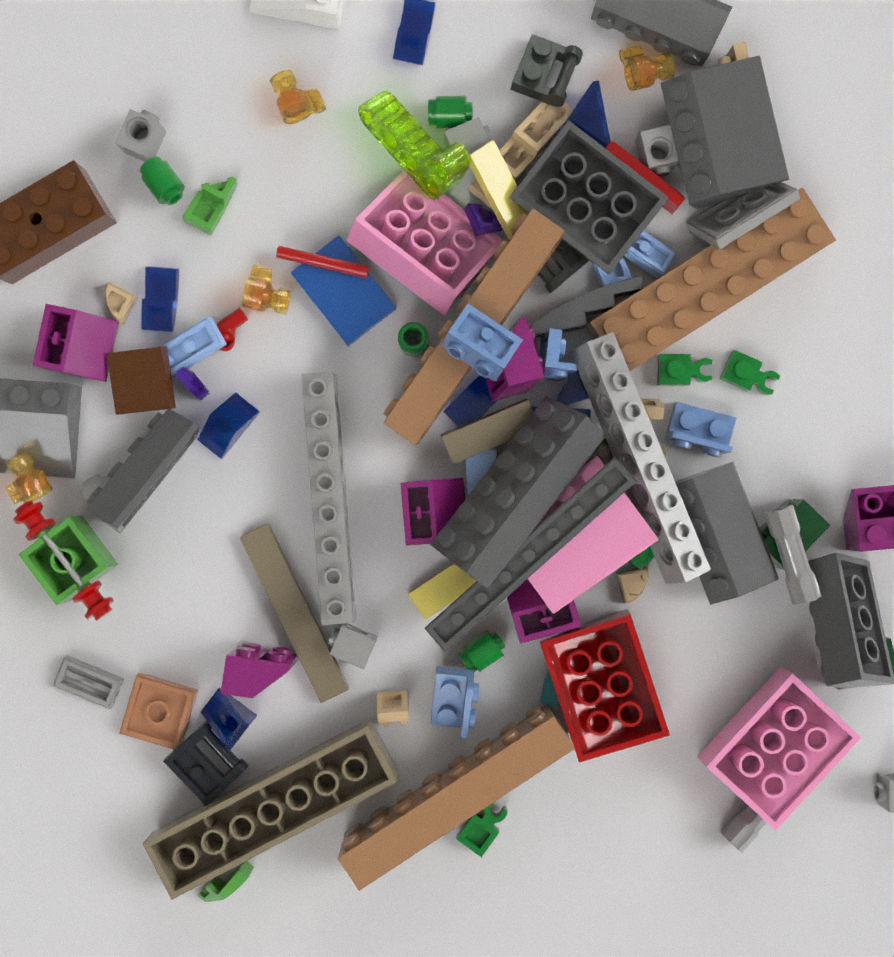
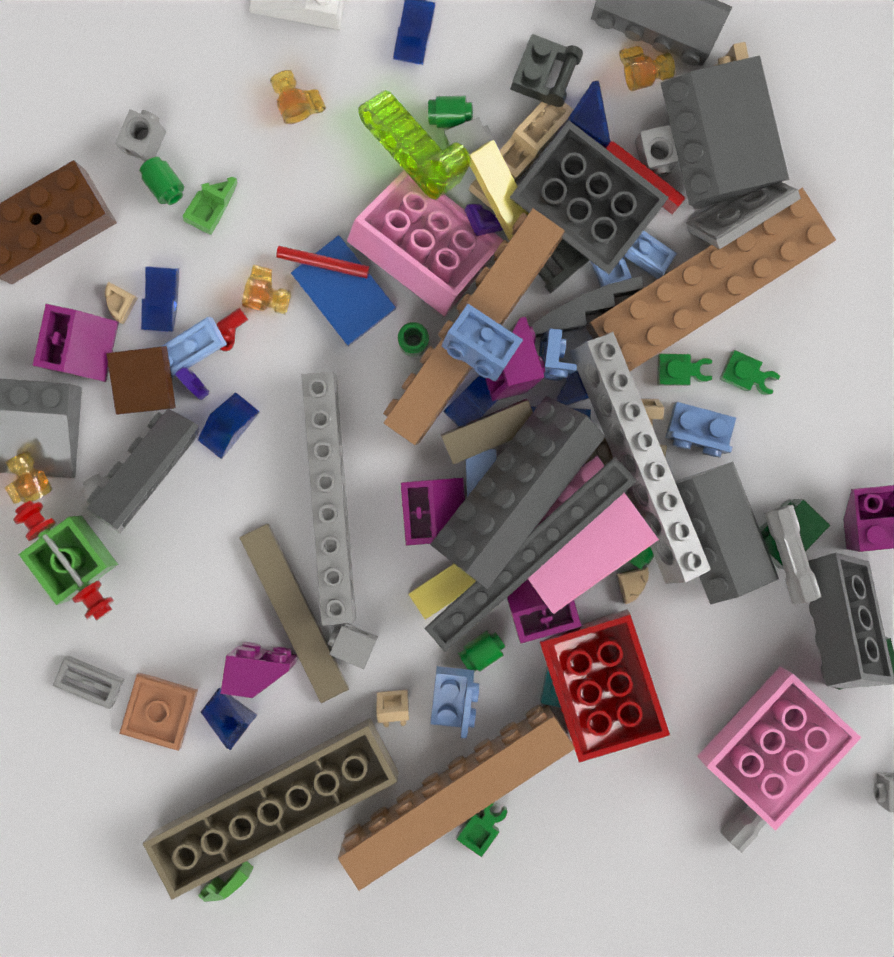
(198, 770): black plate -> none

